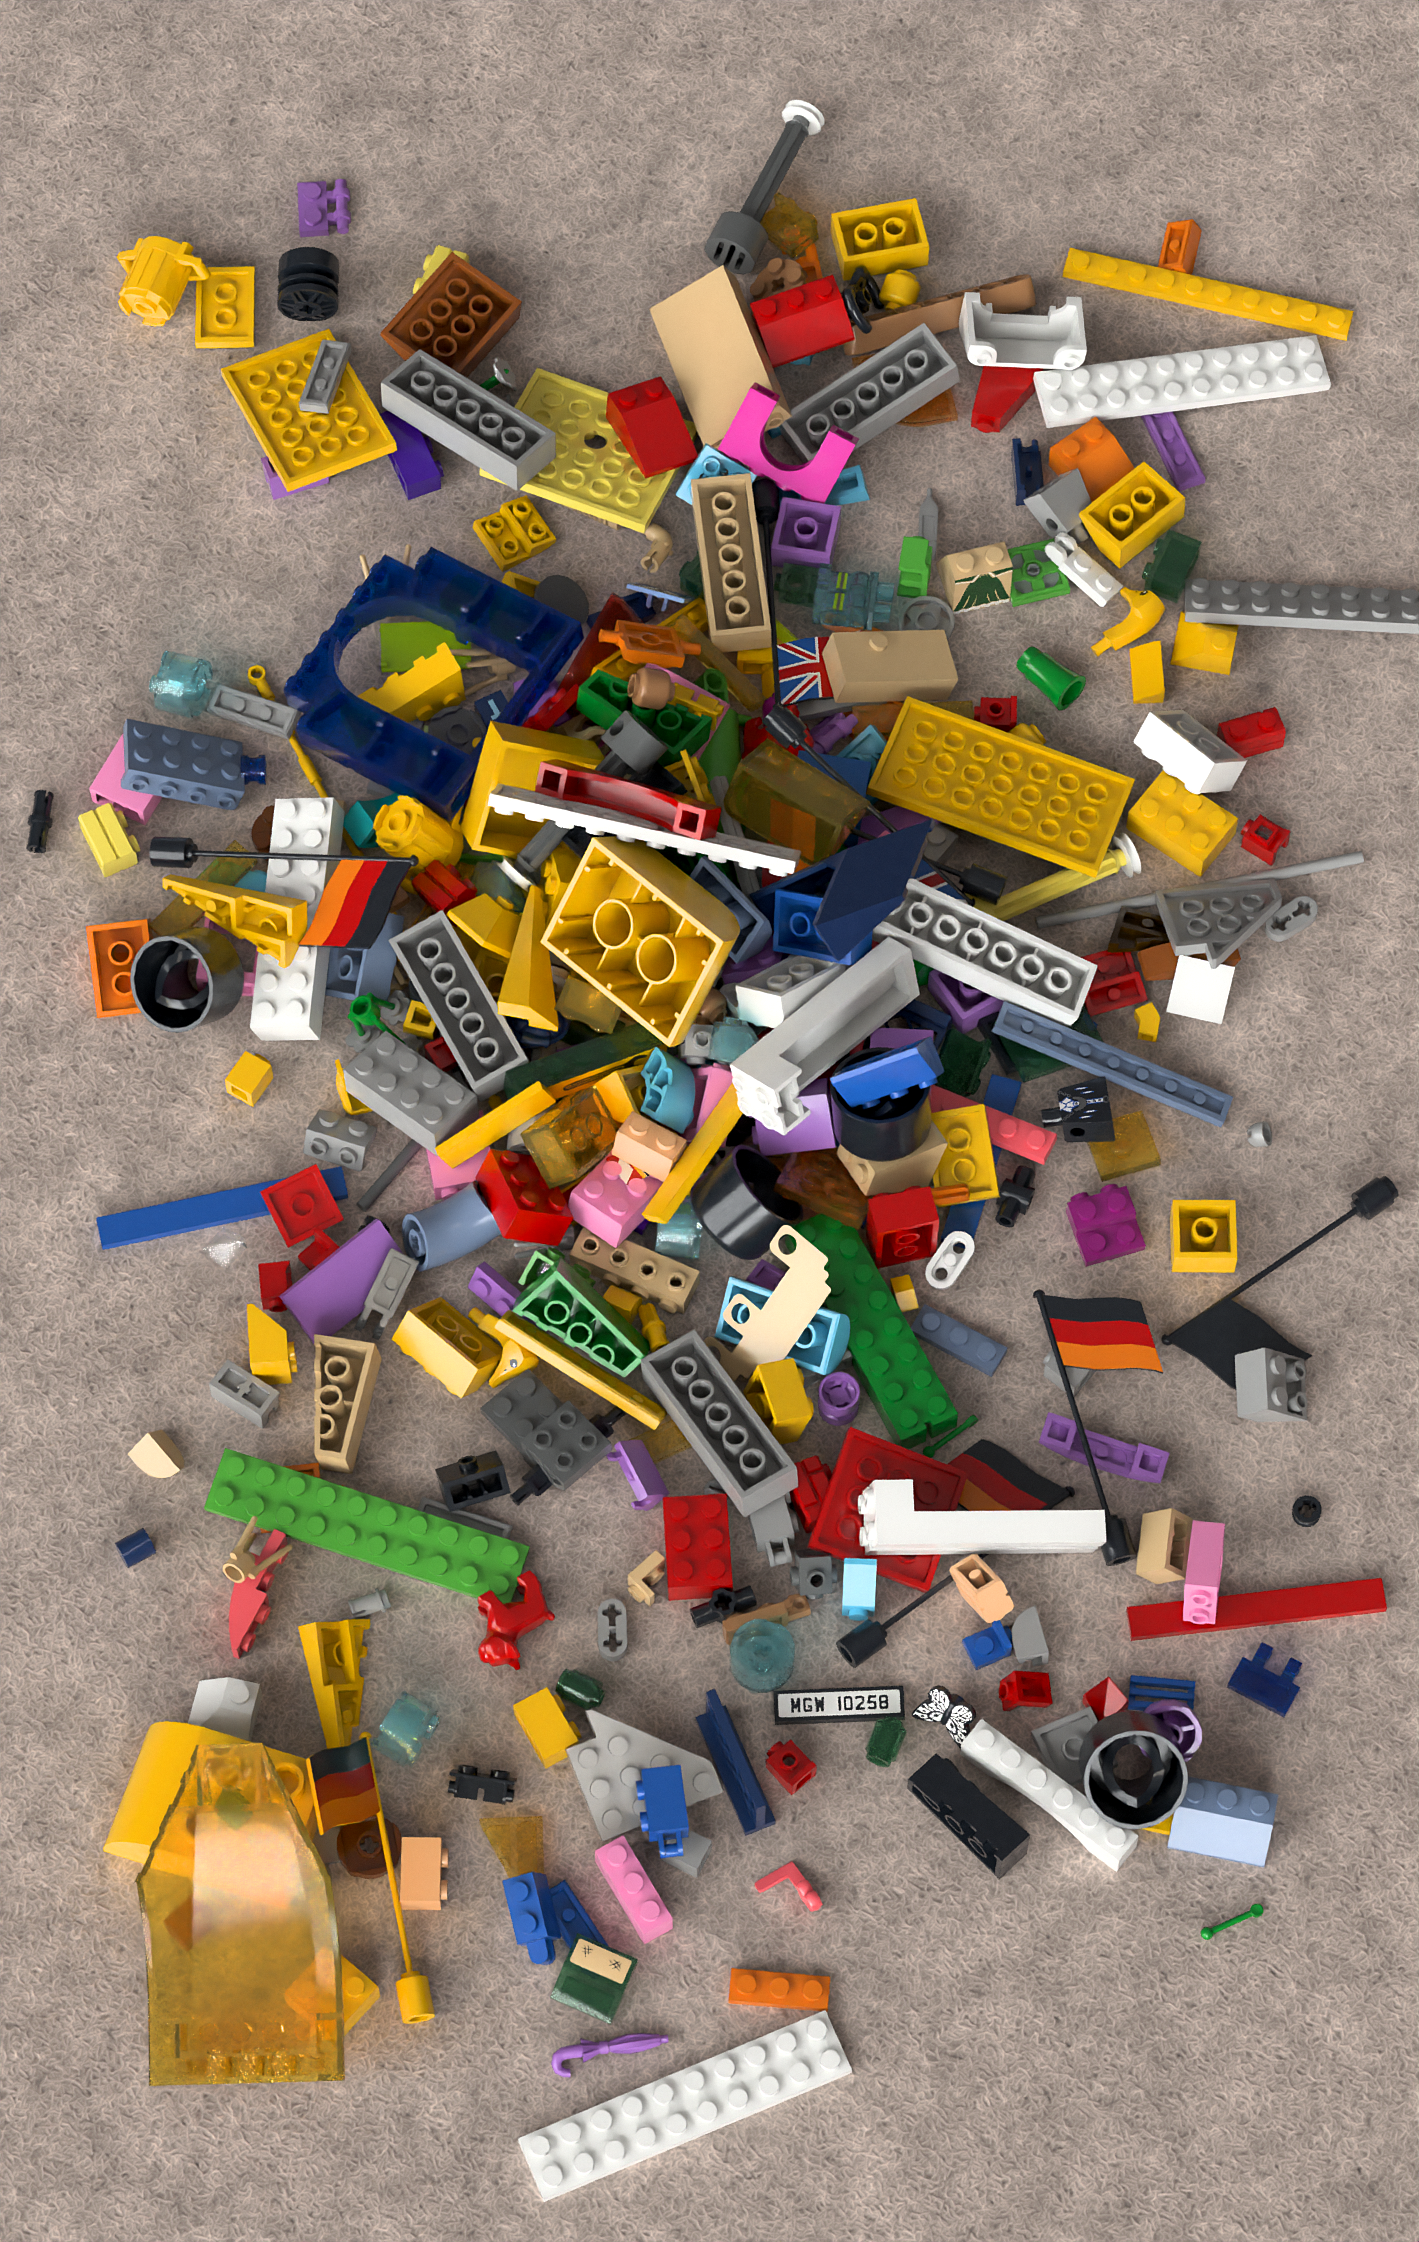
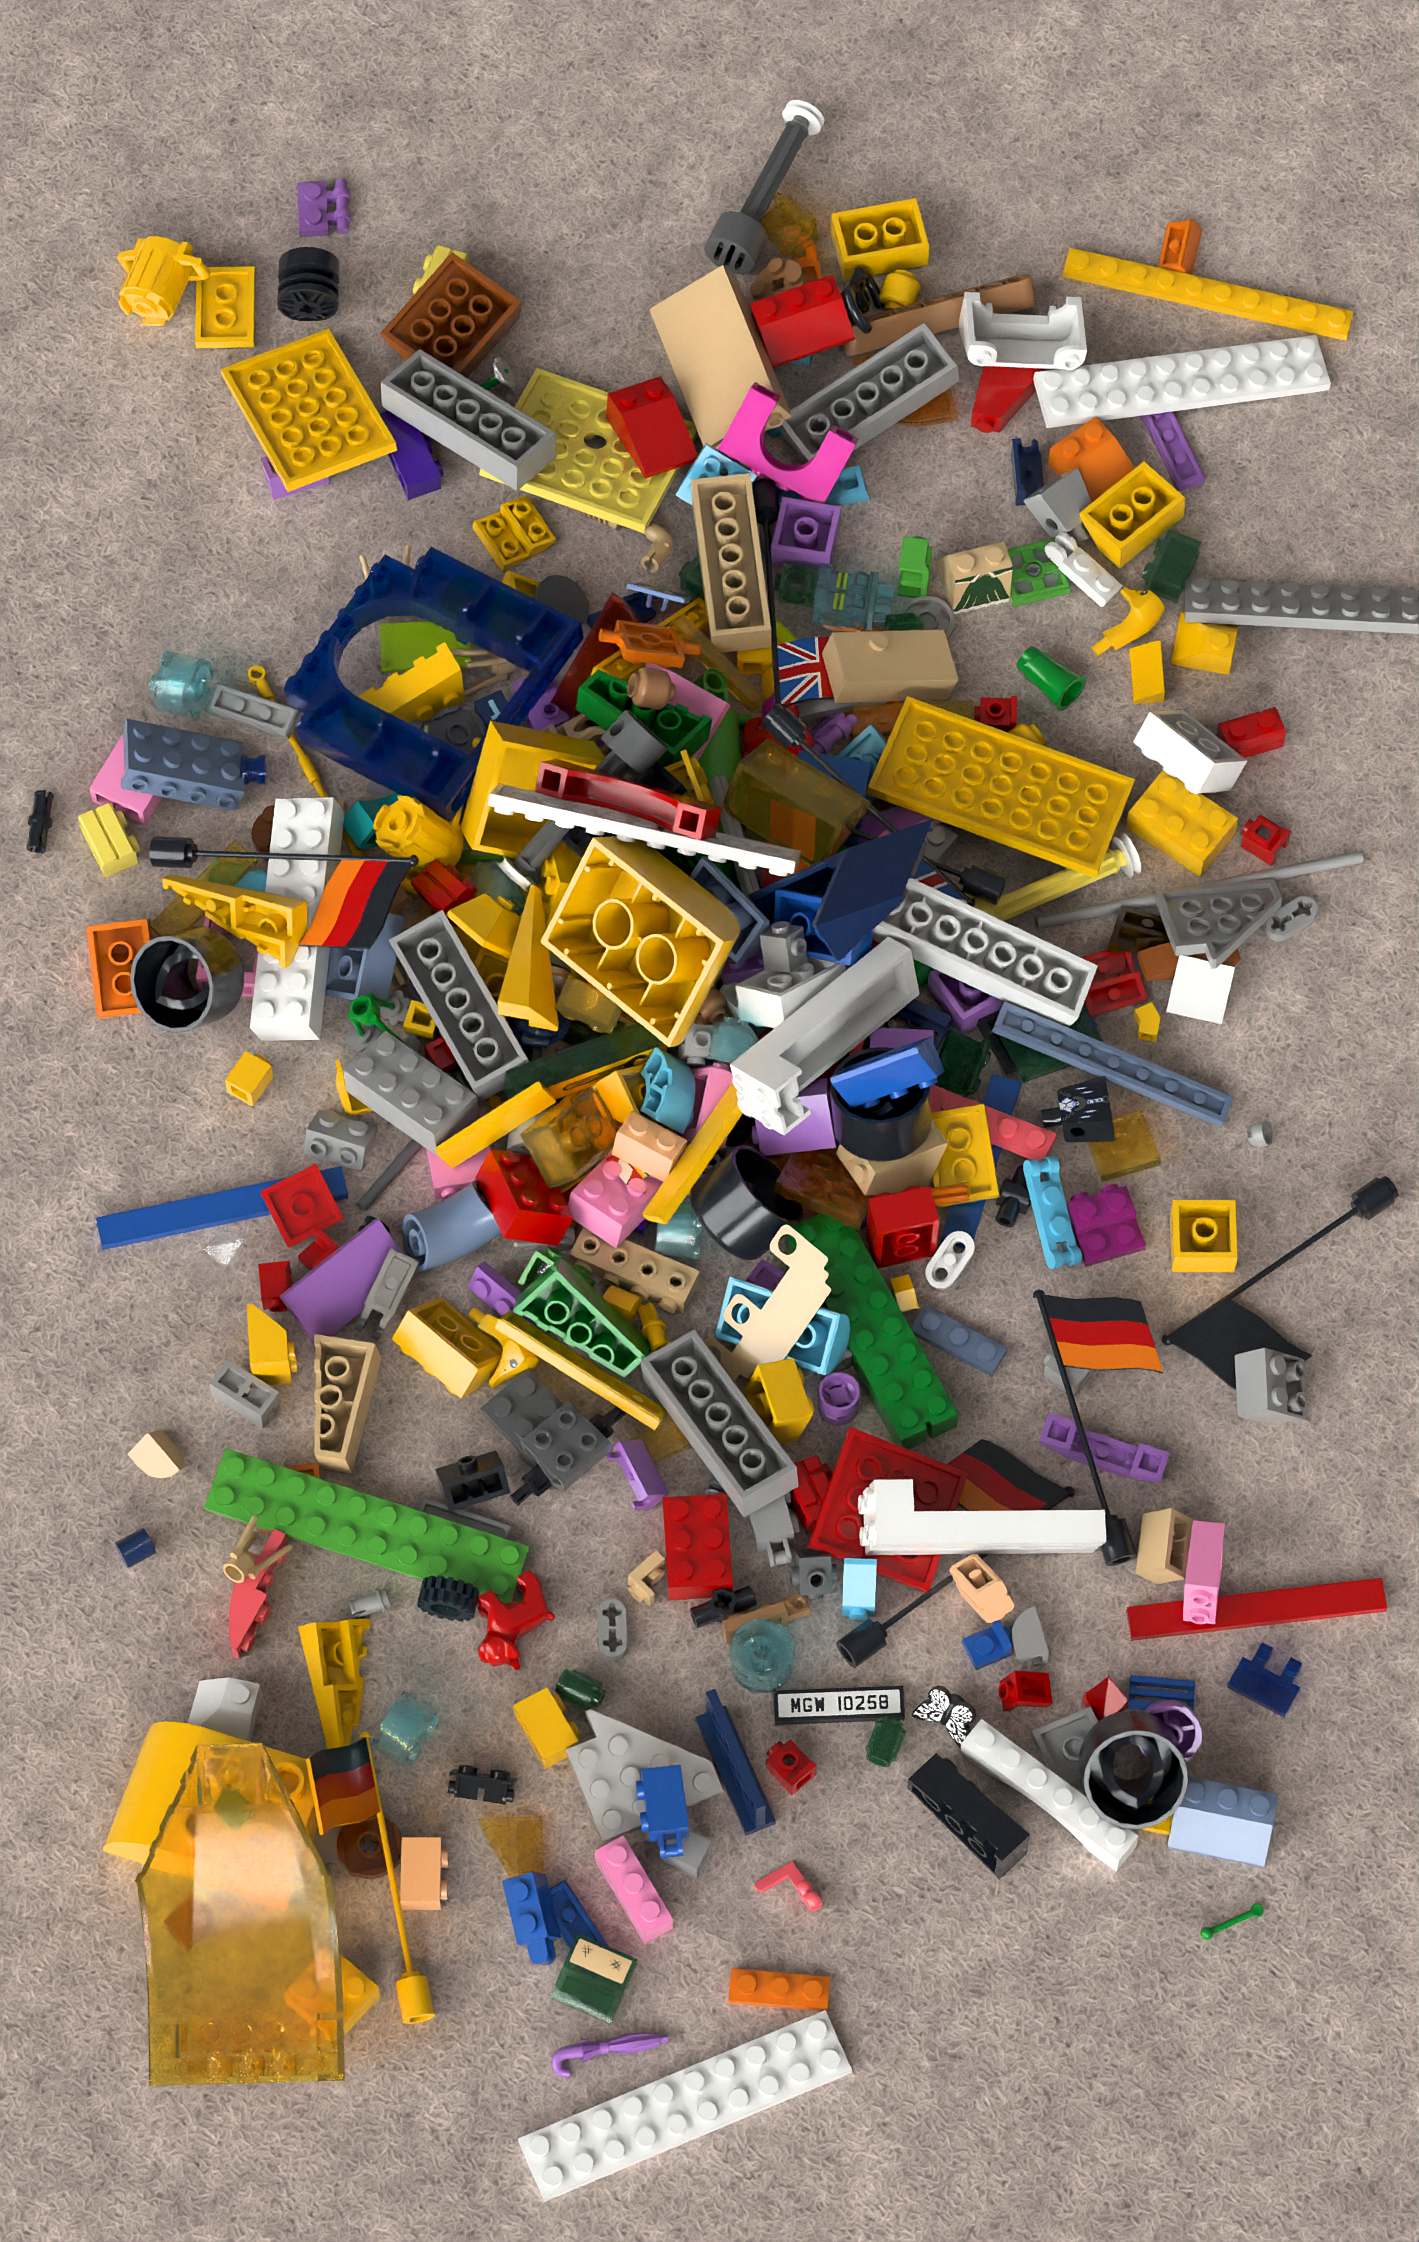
(325, 376): light grey tile -> none
(448, 1598): none -> black bush
(552, 709): red plate -> none
(703, 705): yellow hinge -> none
(783, 947): none -> light grey brick
(902, 622): none -> clear green slope
(928, 521): light grey piece -> none
(929, 1451): green hinge -> none
(1051, 1212): none -> medium azure plate
(1297, 1507): black bush -> none

